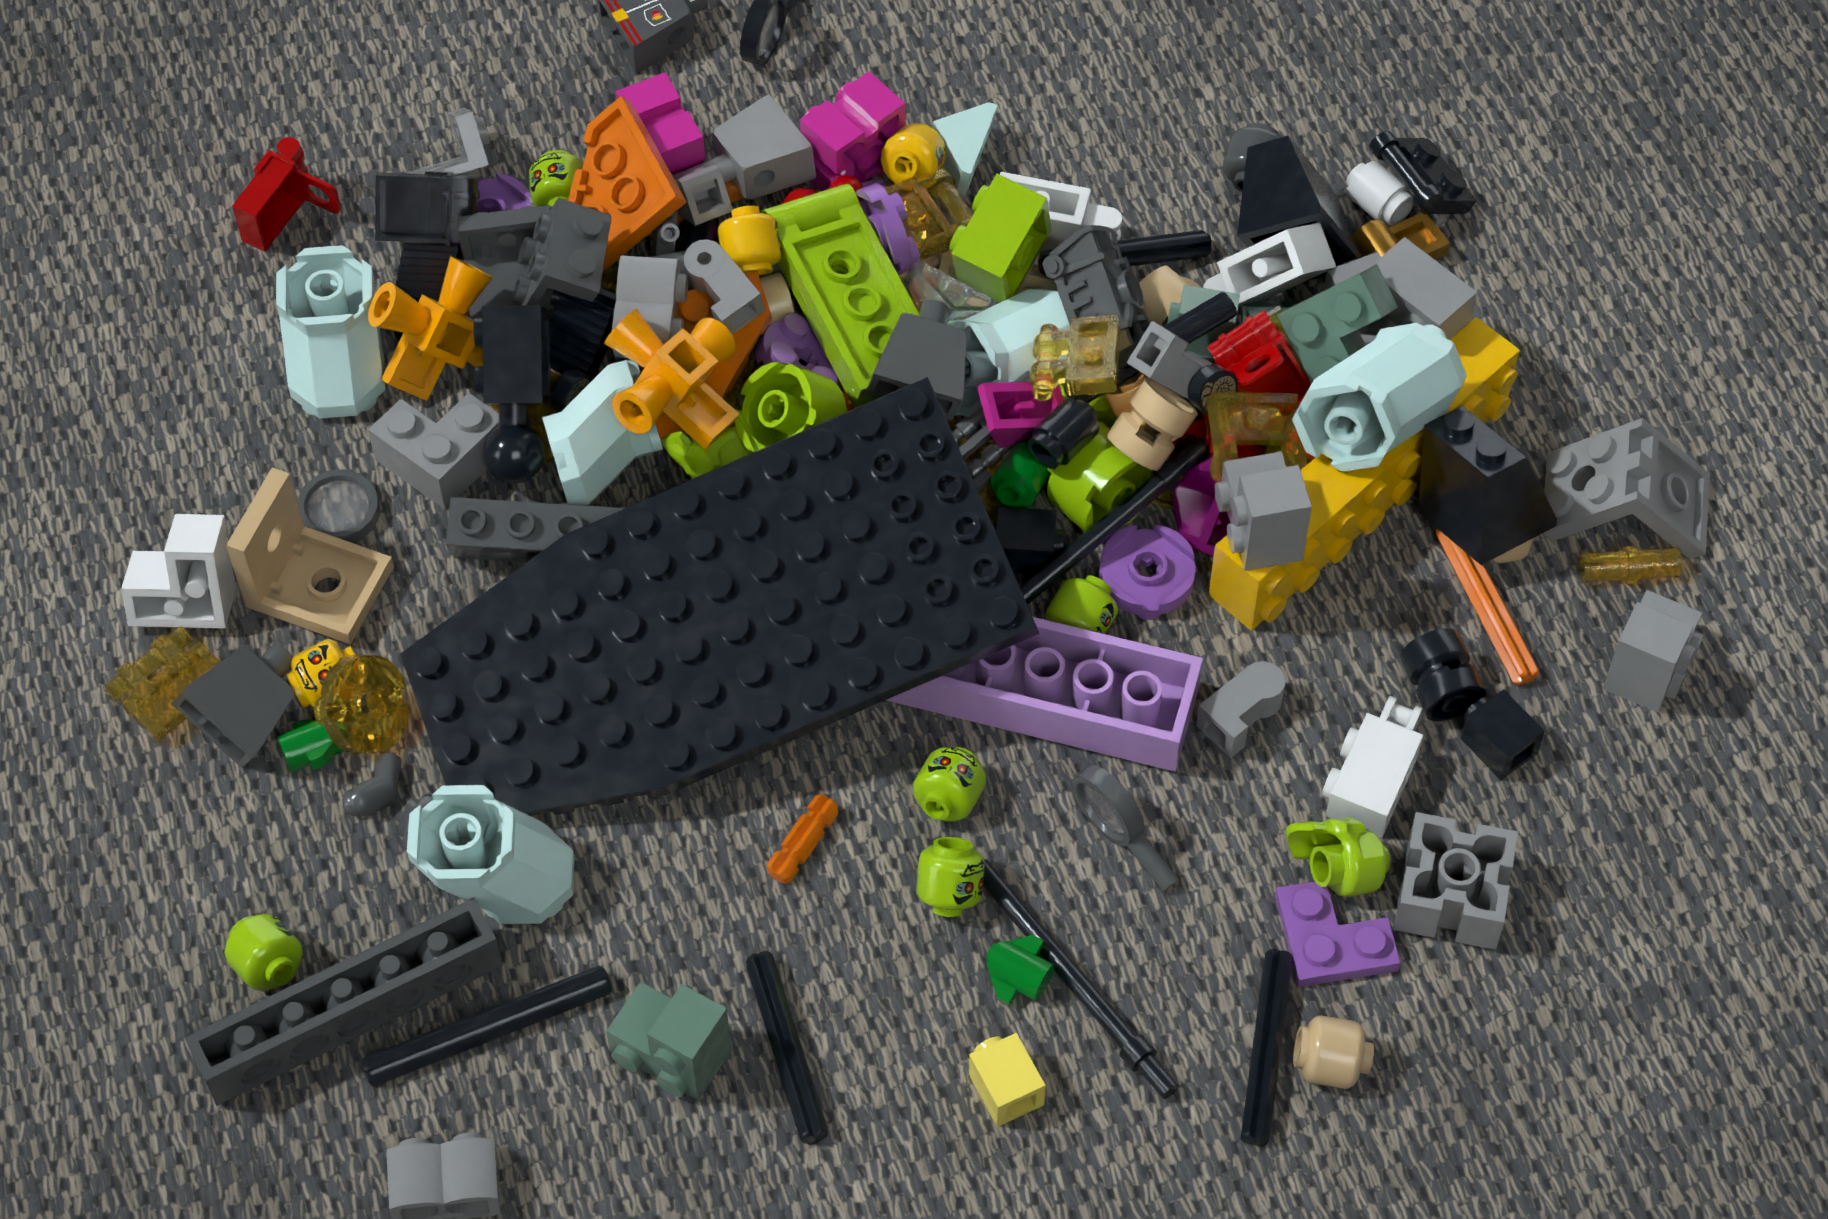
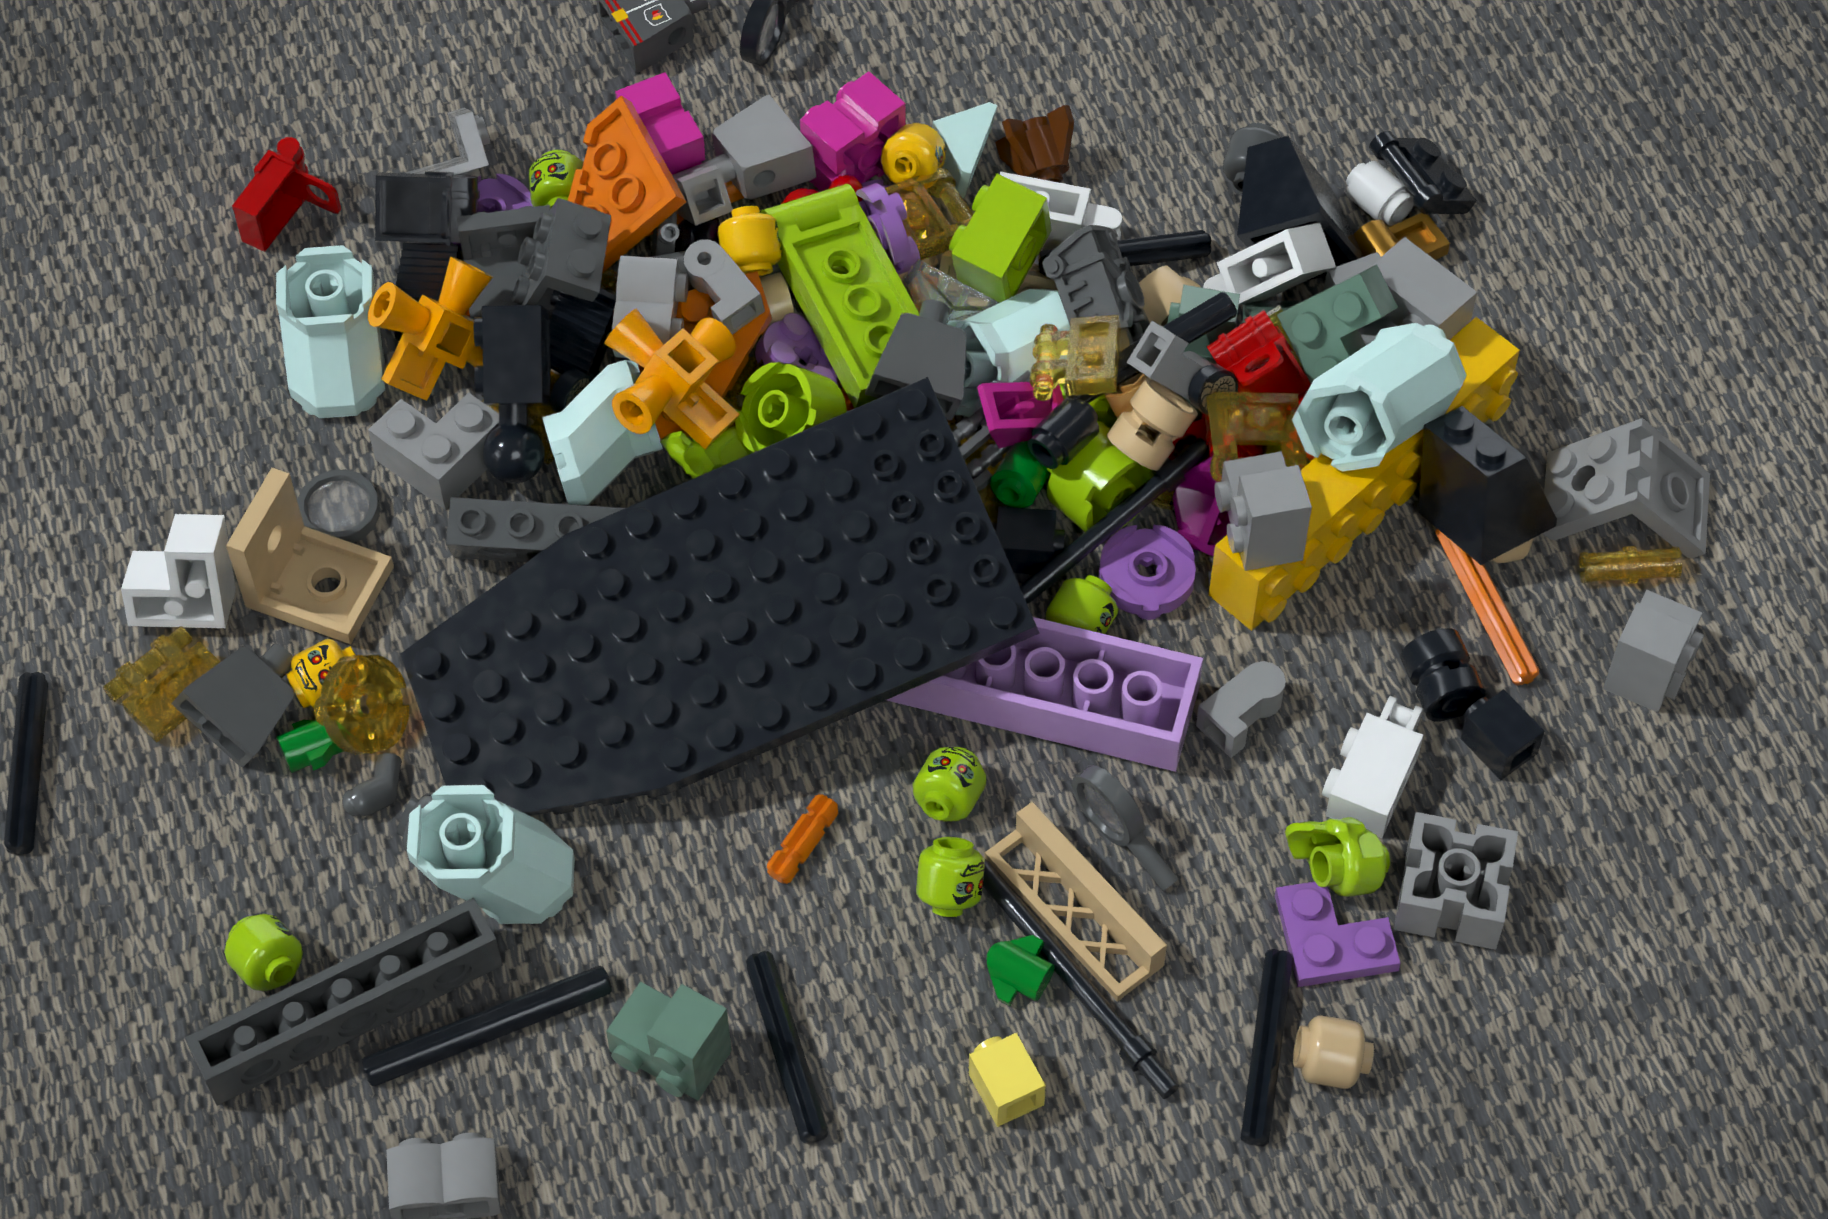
(26, 763): none -> black axle
(1038, 145): none -> reddish brown brick
(1090, 890): none -> tan fence

